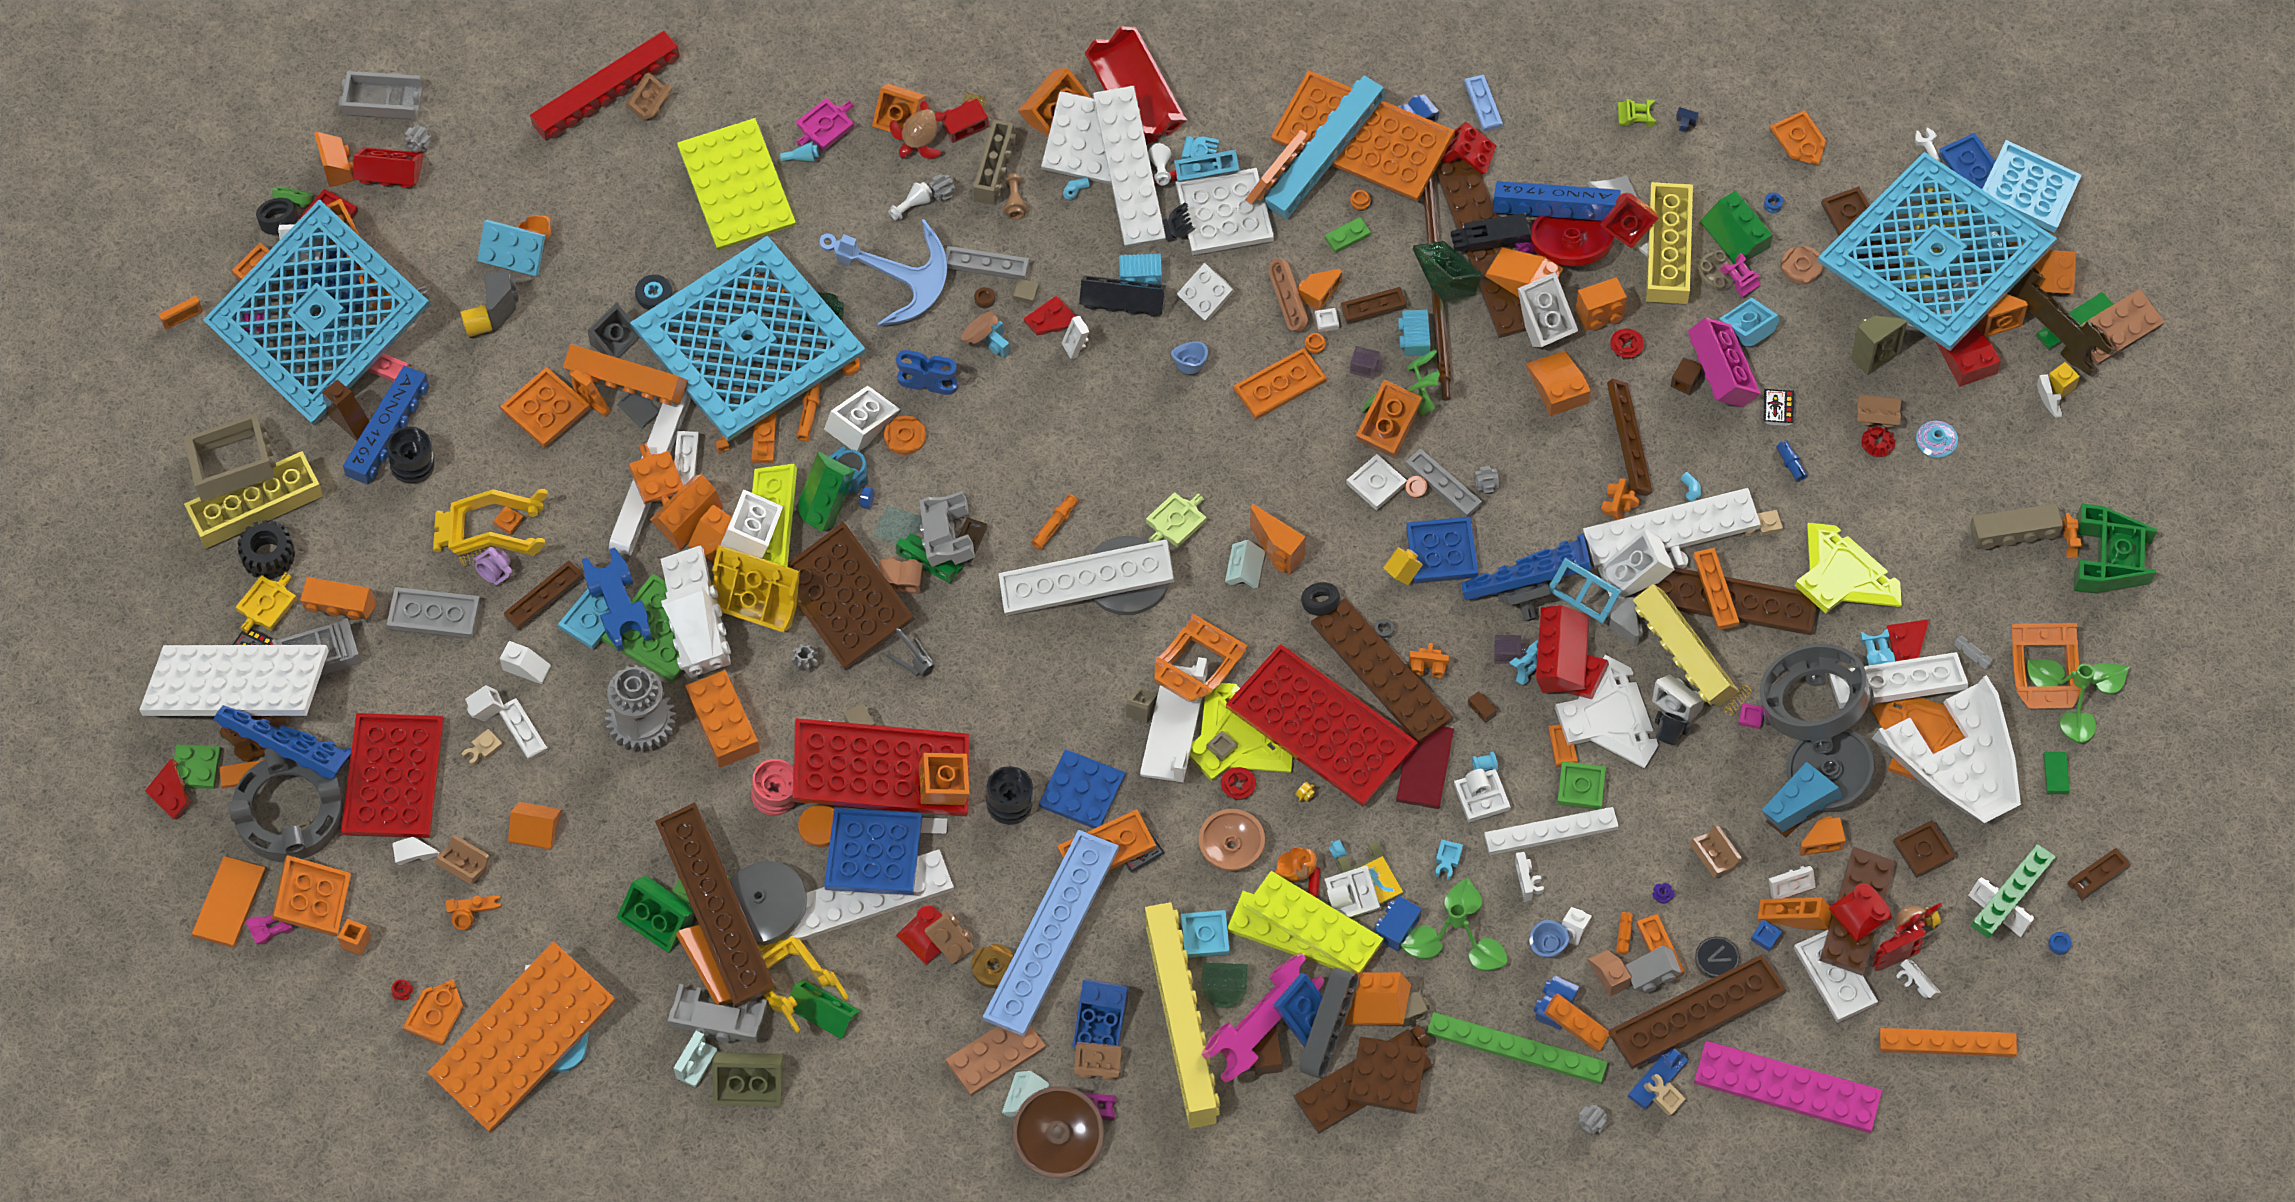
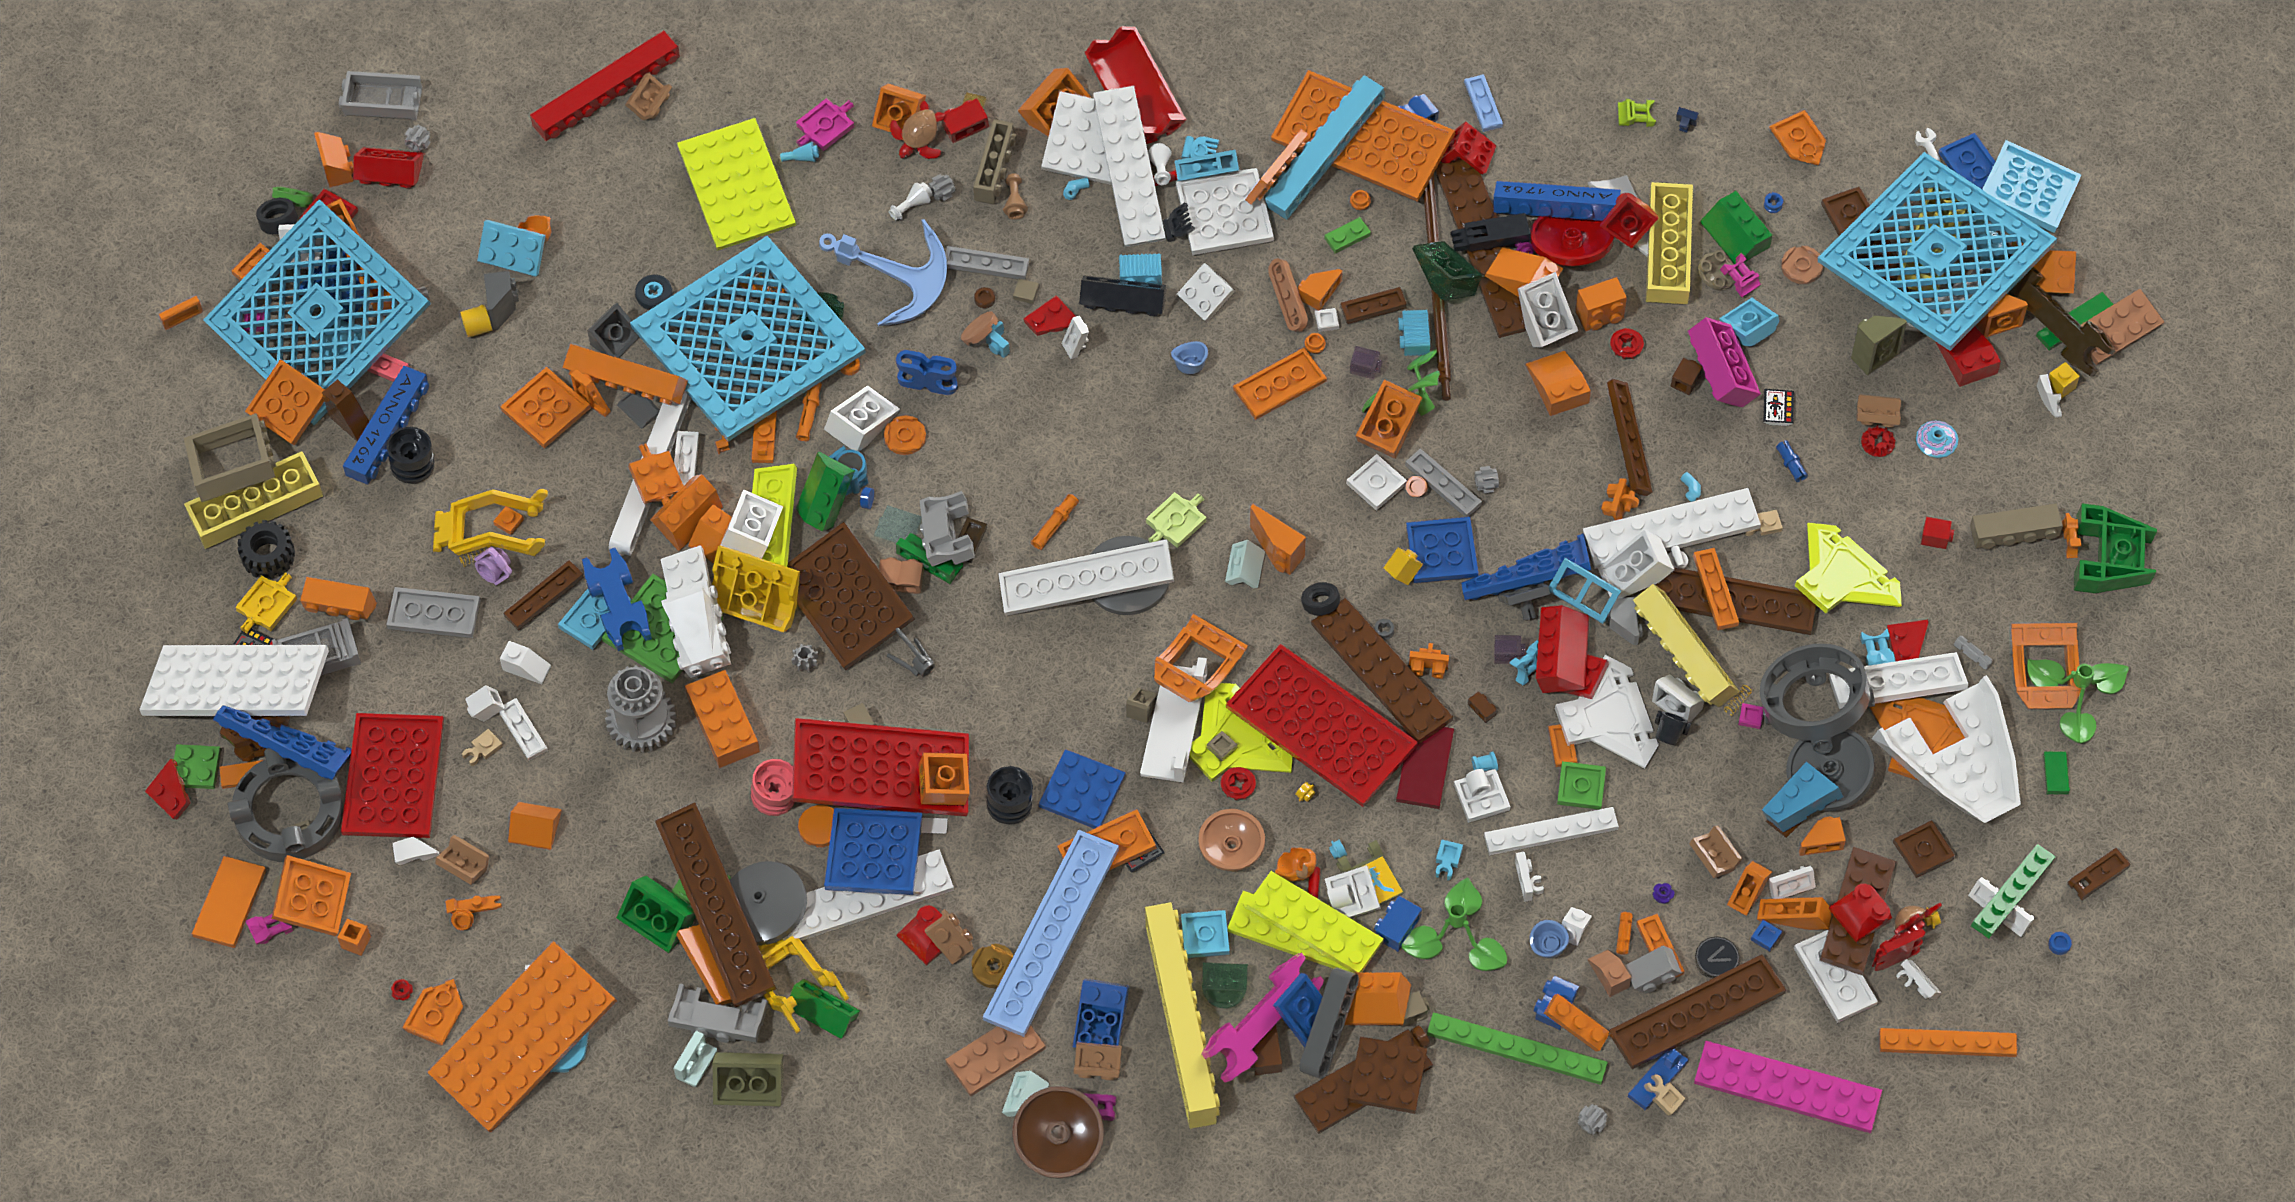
(287, 402): none -> orange plate
(1749, 887): none -> orange slope
(1937, 533): none -> red brick

